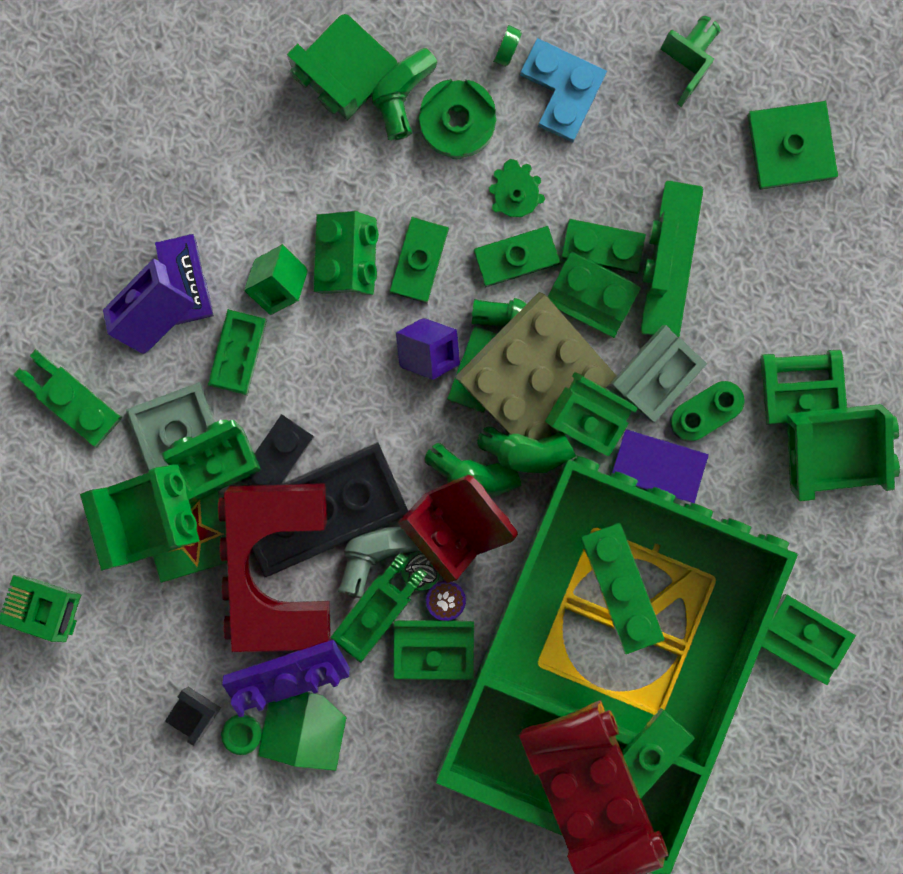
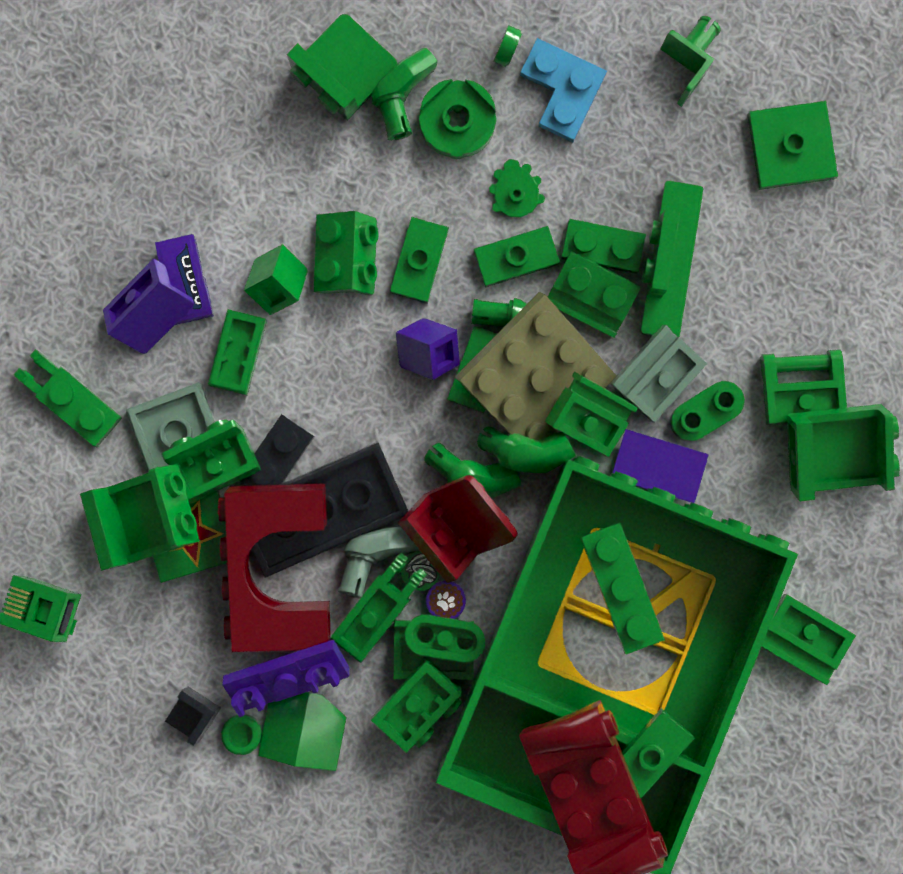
(417, 705): none -> green bracket
(445, 637): none -> green plate

